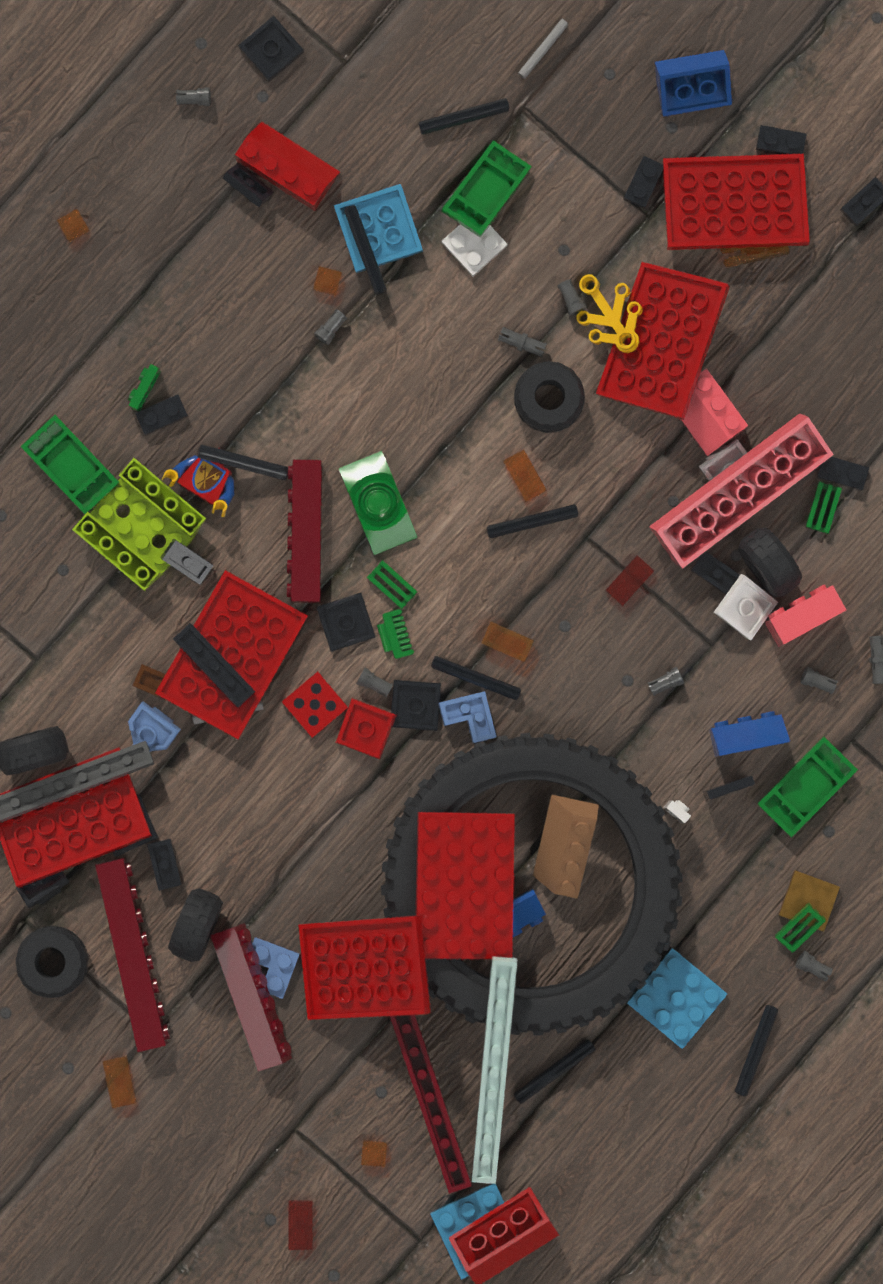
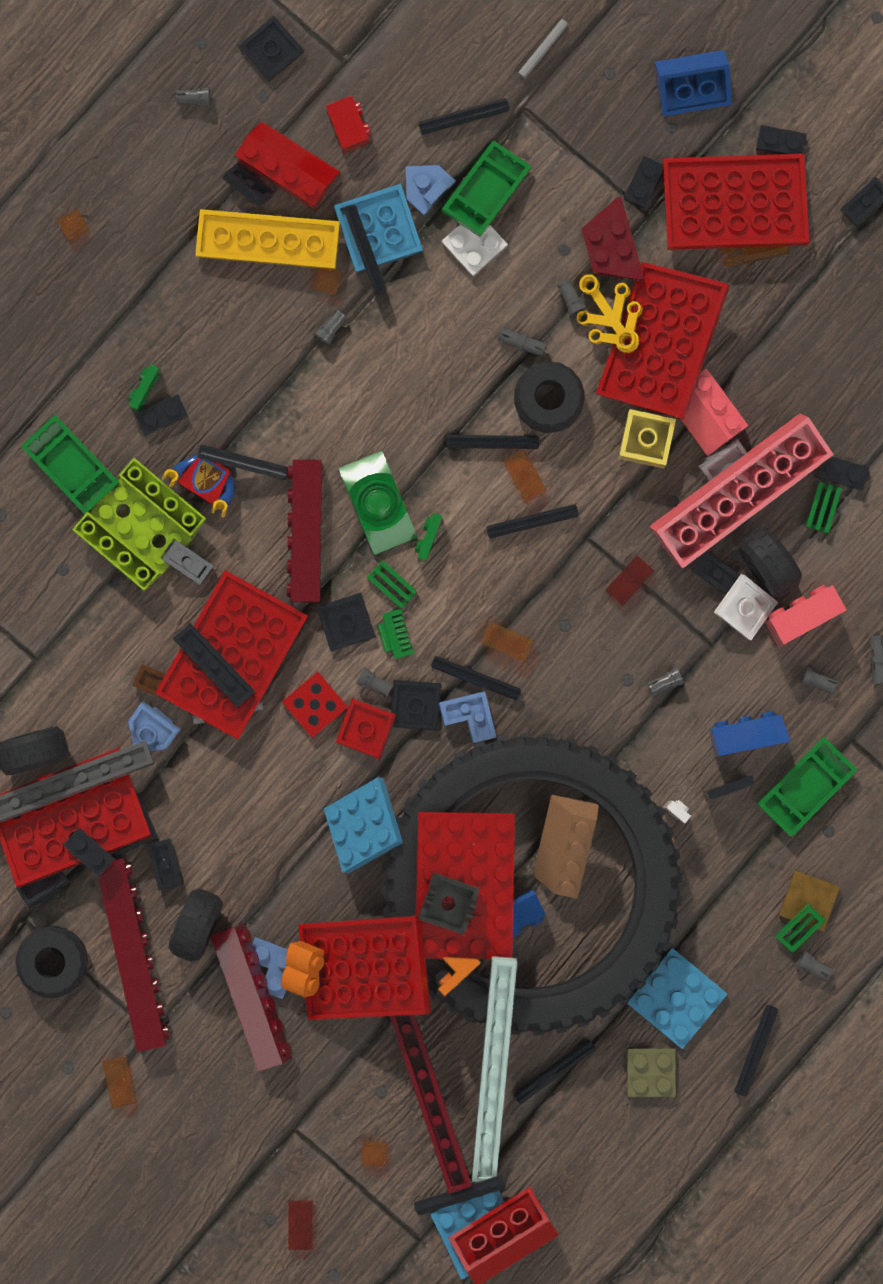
(89, 852): none -> black plate
(267, 239): none -> yellow plate
(302, 969): none -> orange brick
(348, 124): none -> red brick
(363, 825): none -> dark azure plate
(424, 546): none -> green plate
(426, 186): none -> medium blue plate
(445, 1199): none -> black axle
(460, 915): none -> pearl dark grey piece
(461, 967): none -> orange slope
(492, 441): none -> black axle
(612, 244): none -> dark red wing
(646, 438): none -> light yellow brick
(651, 1072): none -> olive plate

